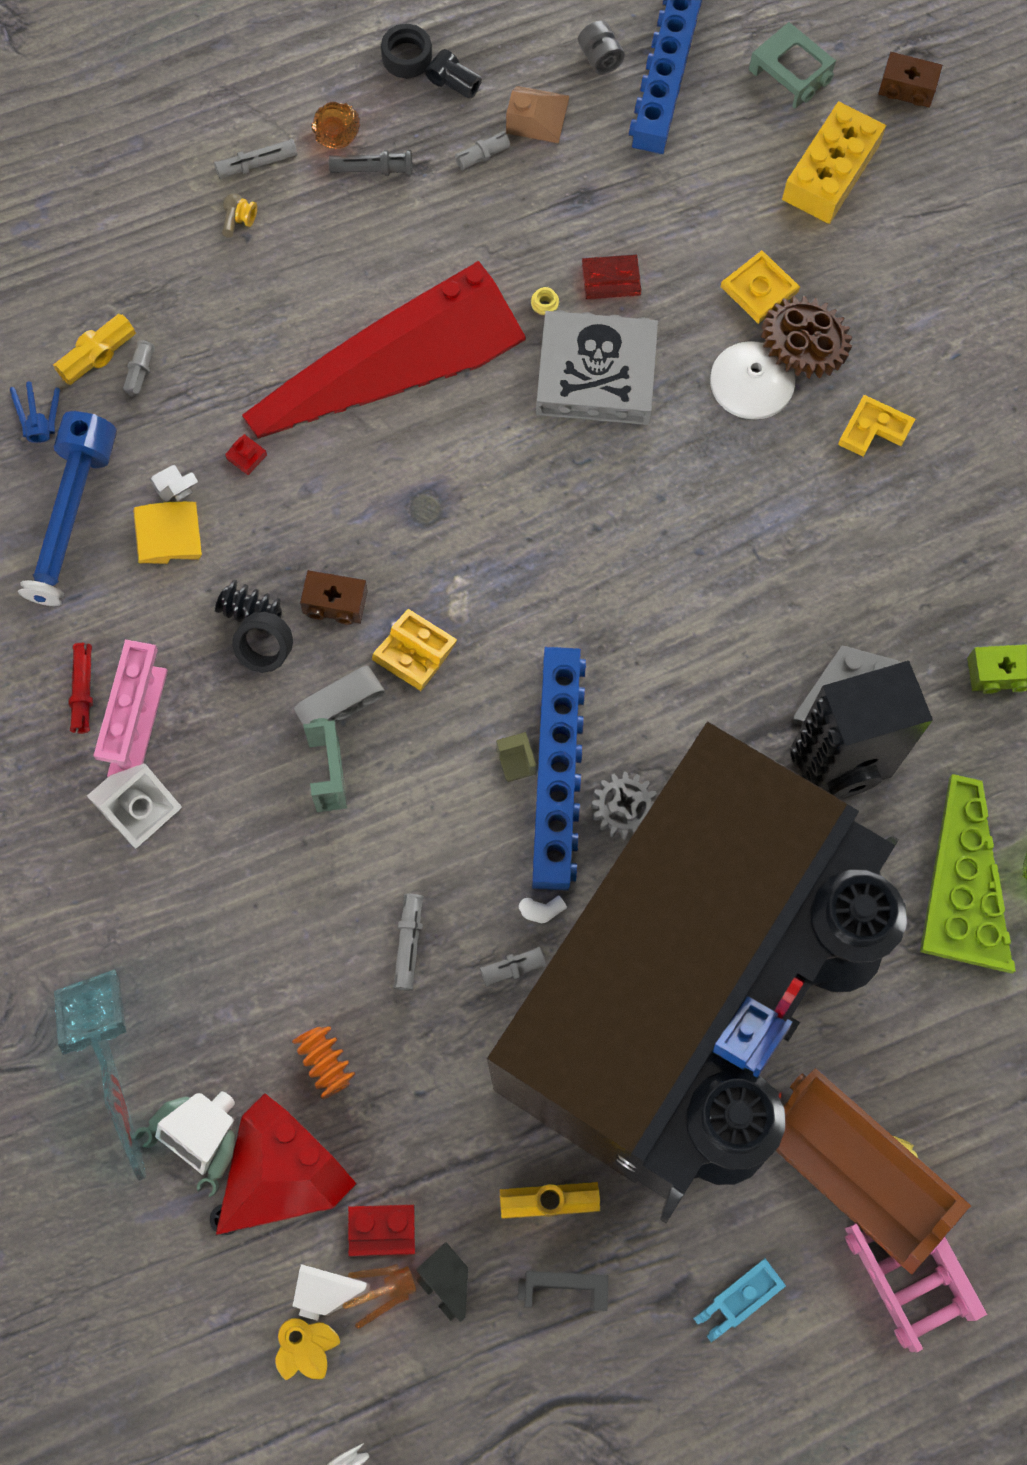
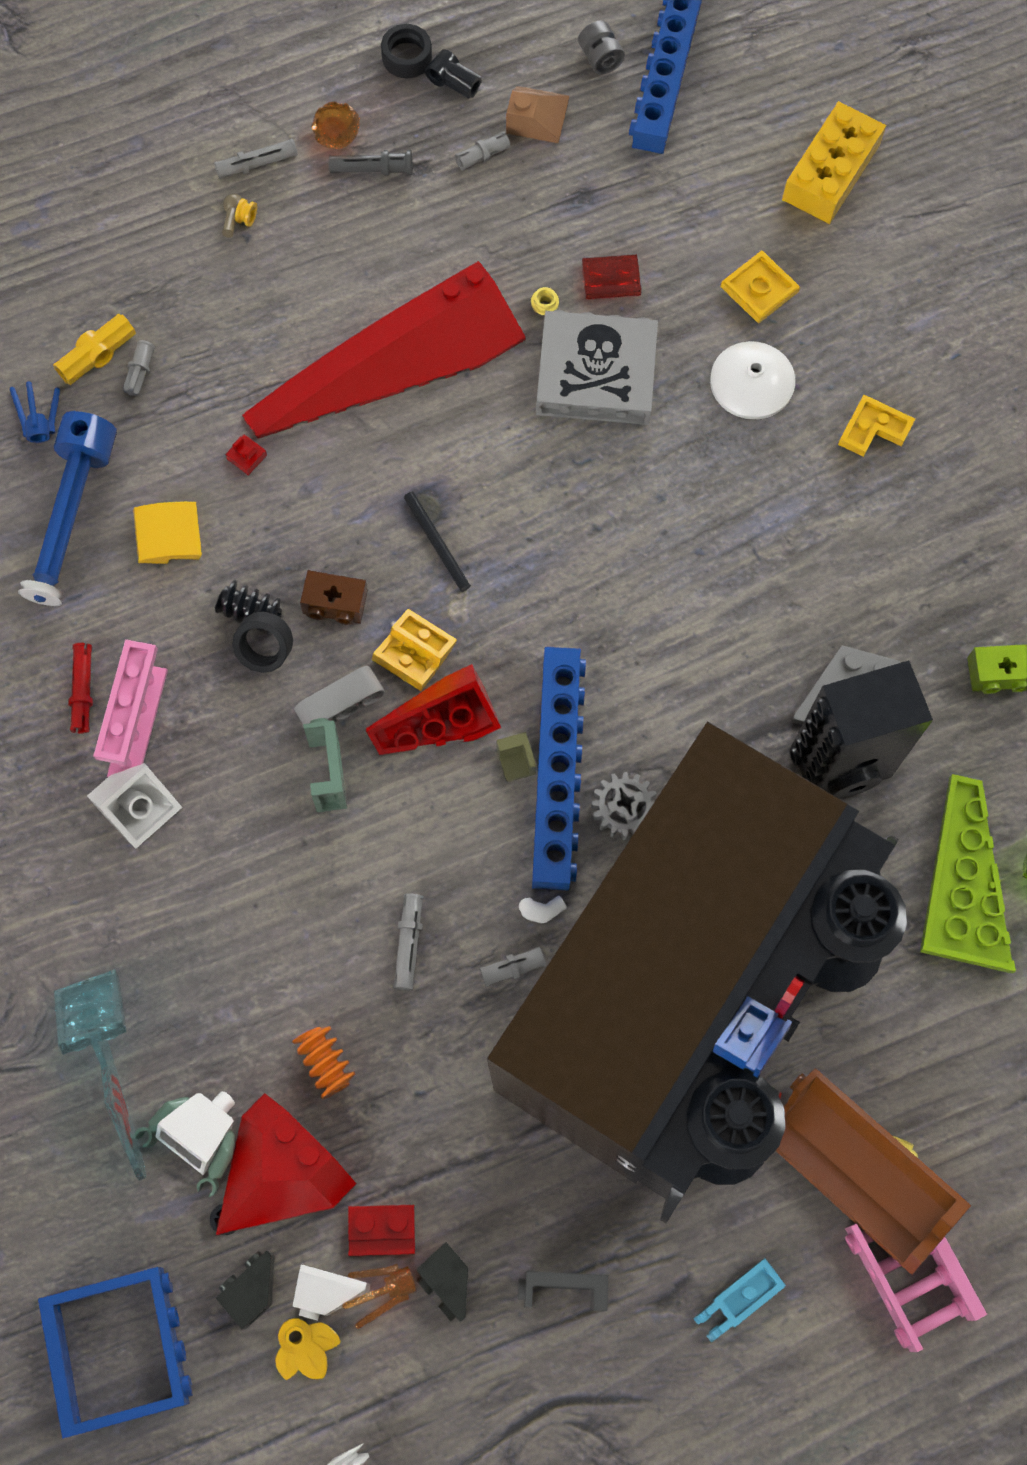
(60, 1360): none -> blue window
(172, 485): bracket -> none
(251, 1292): none -> pearl dark grey slope
(437, 542): none -> black bar
(442, 713): none -> red wedge
(527, 1203): yellow piece -> none
(767, 57): sand green window -> none
(806, 337): reddish brown gear -> none
(910, 79): reddish brown brick -> none

